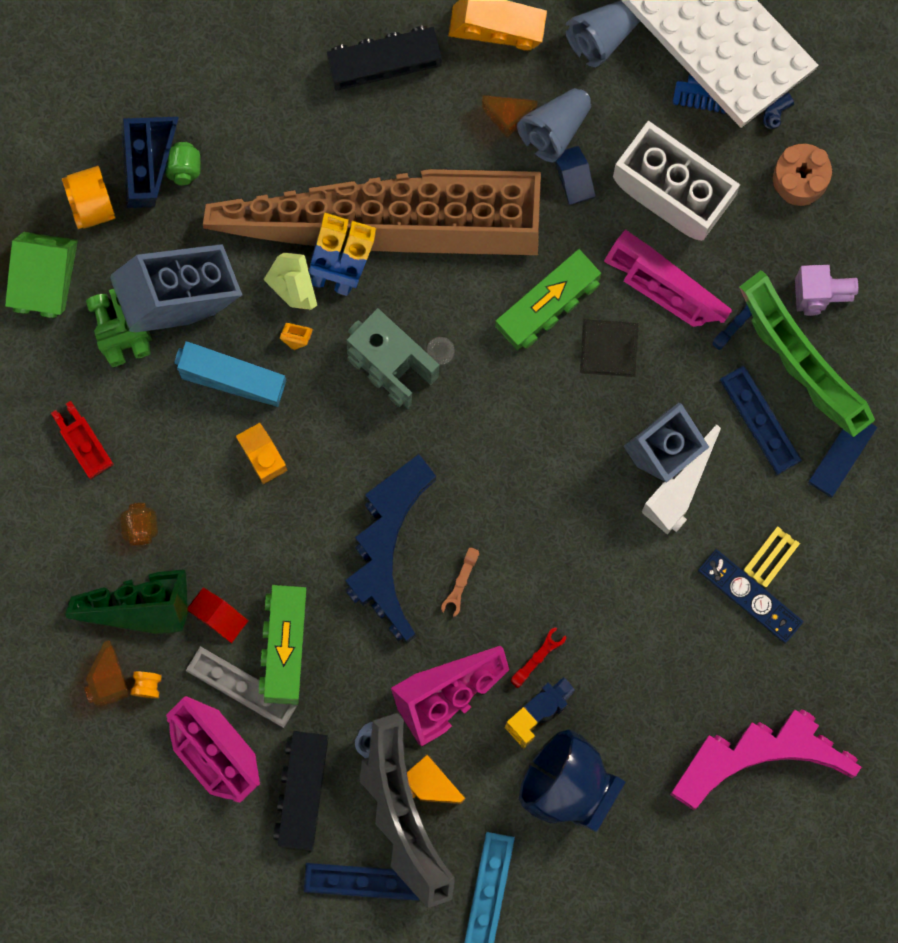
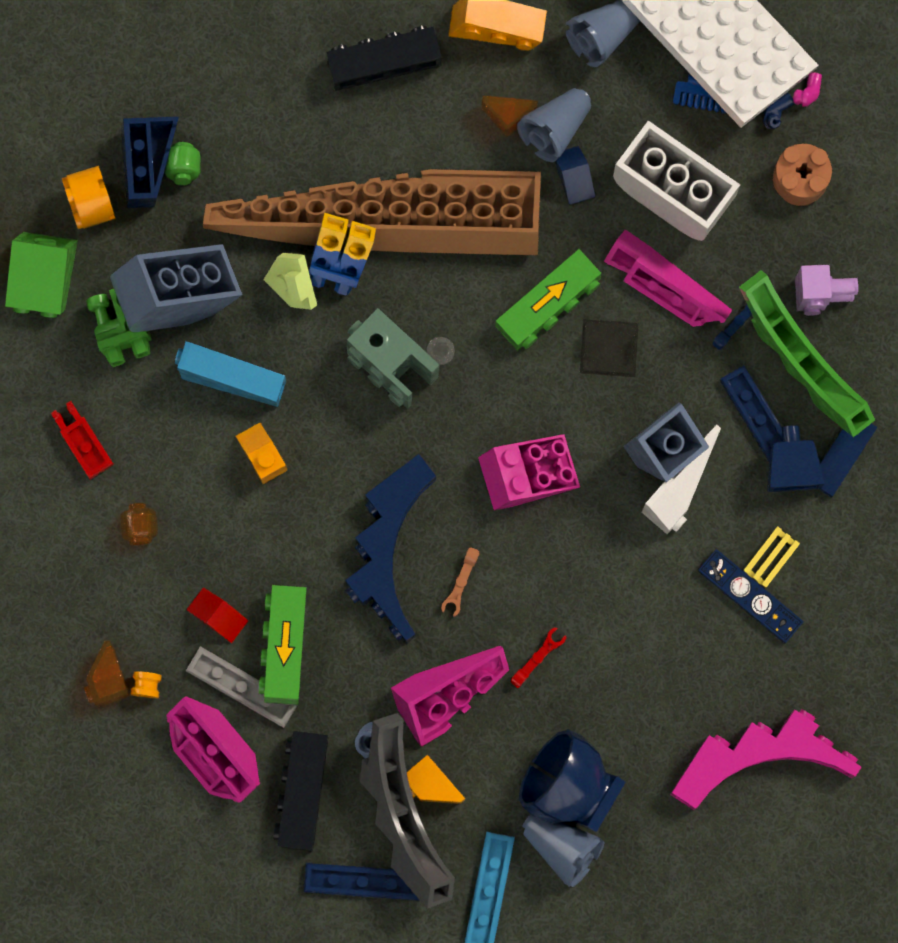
(146, 607): dark green wedge -> none
(295, 341): light orange slope -> none
(528, 471): none -> dark pink slope
(539, 710): dark blue hips -> none
(563, 847): none -> sand blue cone
(794, 464): none -> dark blue torso
(810, 93): none -> dark pink arm

